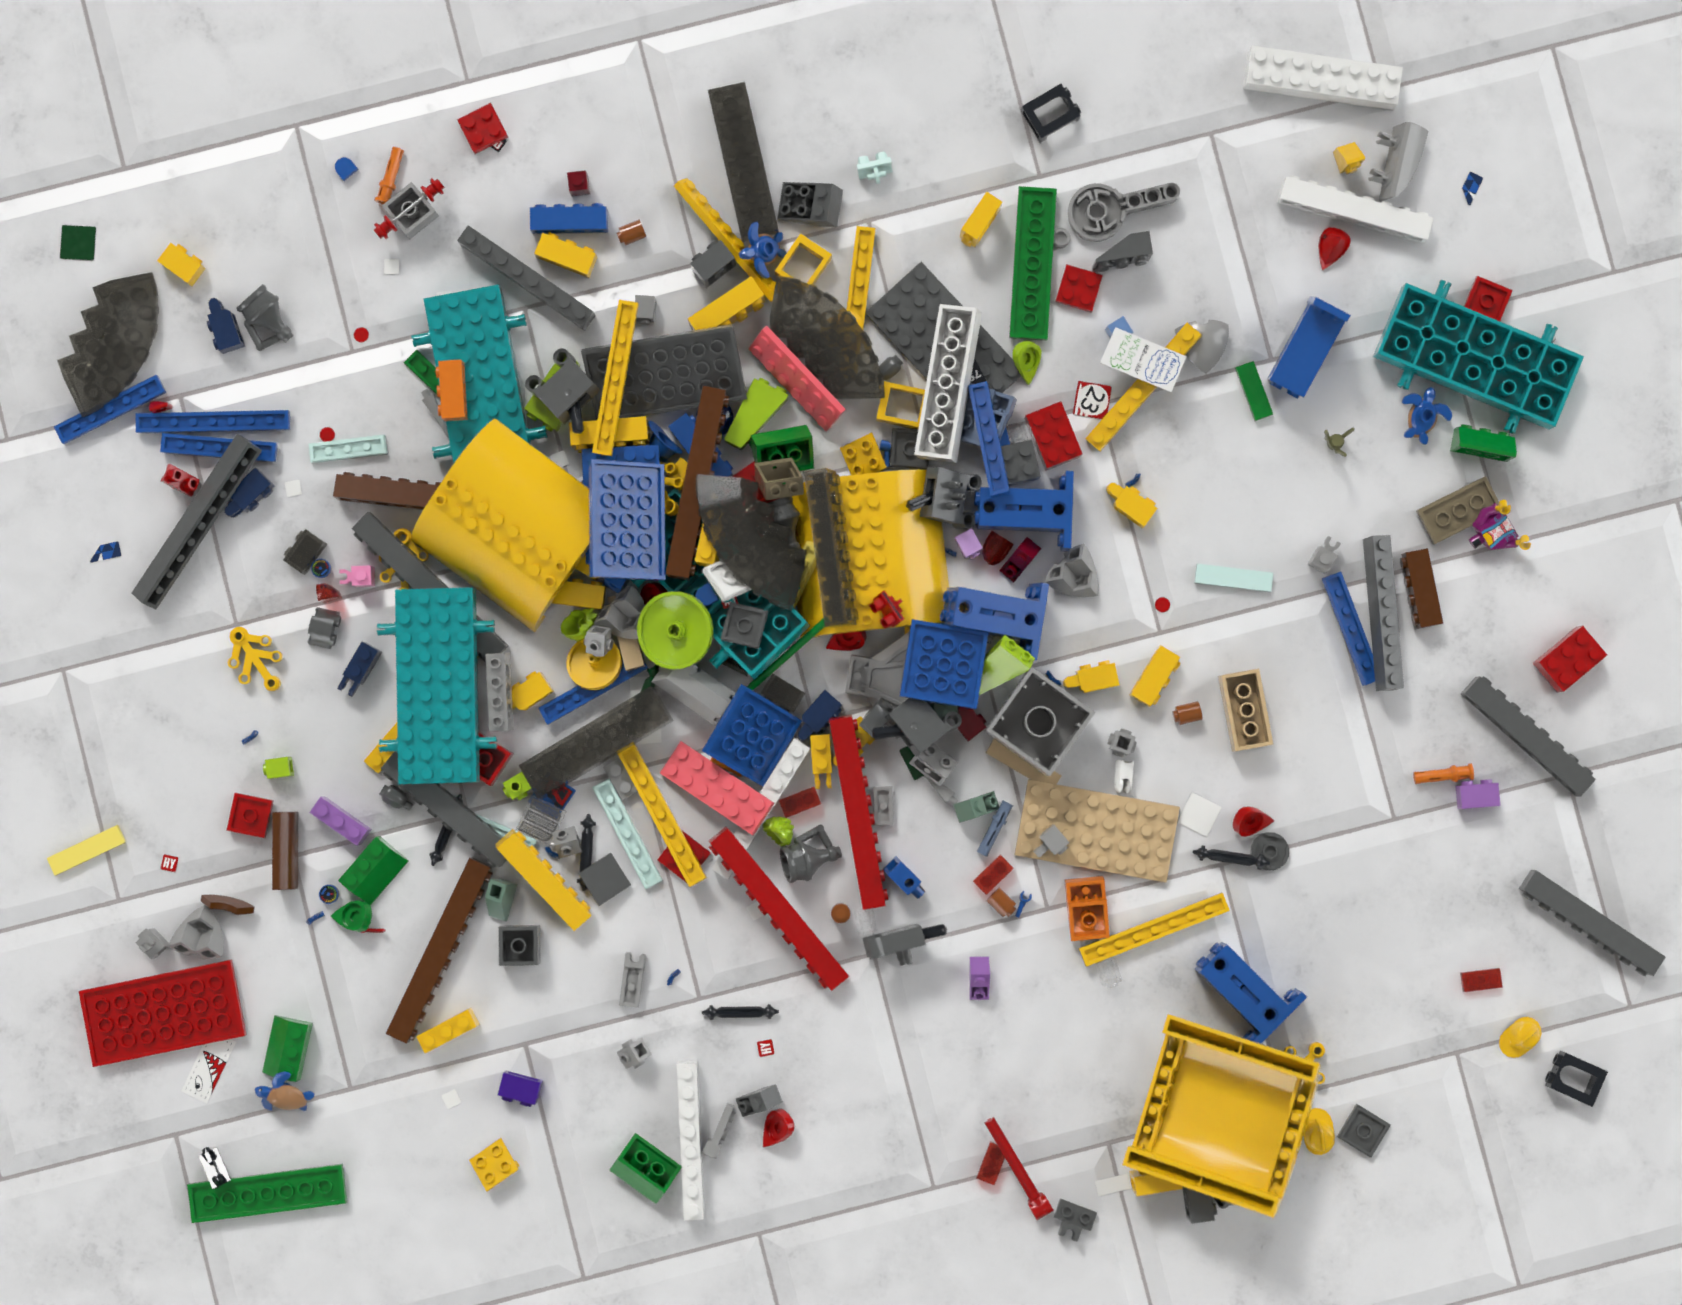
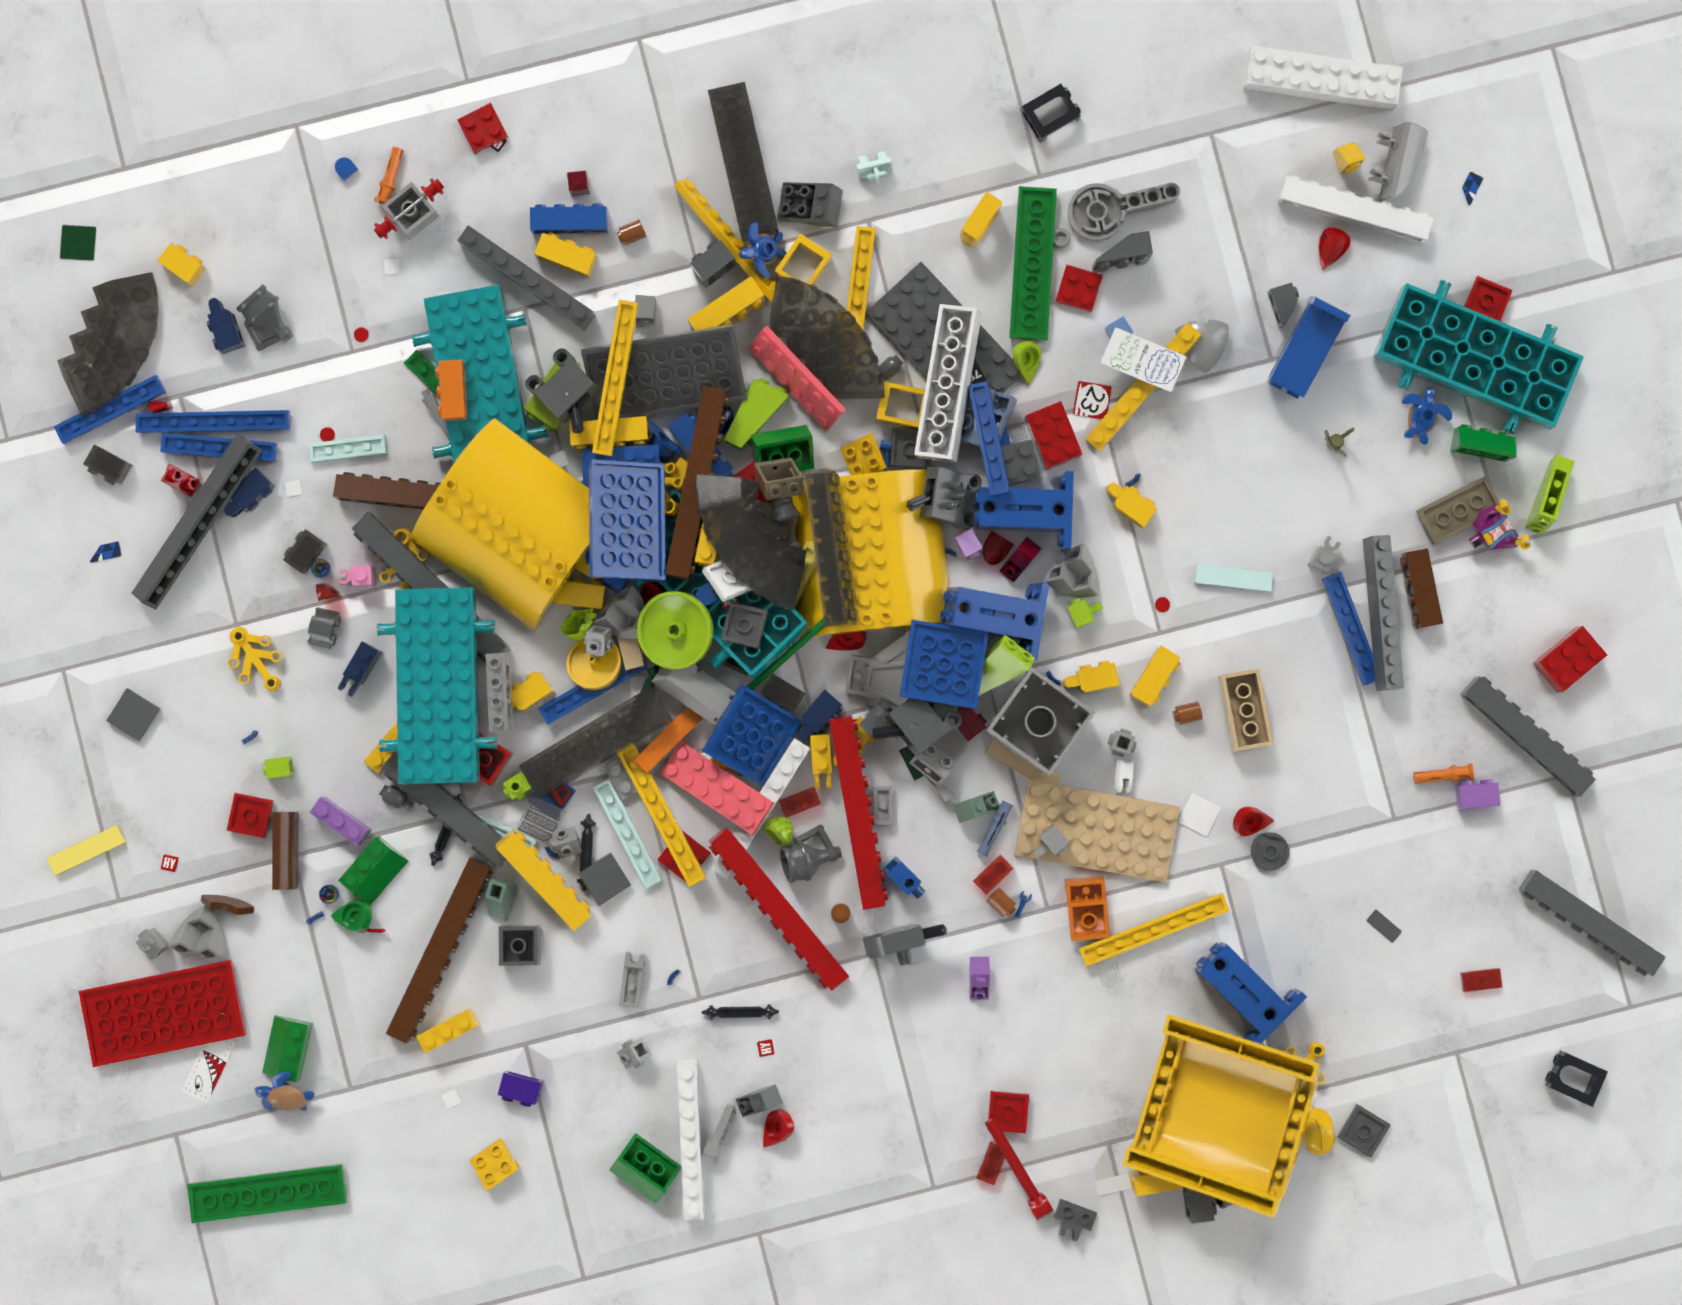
(107, 464): none -> clear smoke brick
(133, 714): none -> dark grey tile
(214, 1167): hinge -> none
(667, 740): none -> orange slope
(889, 608): red hips -> none
(1009, 1110): none -> red plate
(1080, 612): none -> lime brick
(1231, 857): black wheel -> none
(1254, 391): green tile -> none
(1283, 302): none -> dark grey slope
(1384, 926): none -> dark grey sticker
(1520, 1037): yellow piece -> none
(1550, 495): none -> lime slope

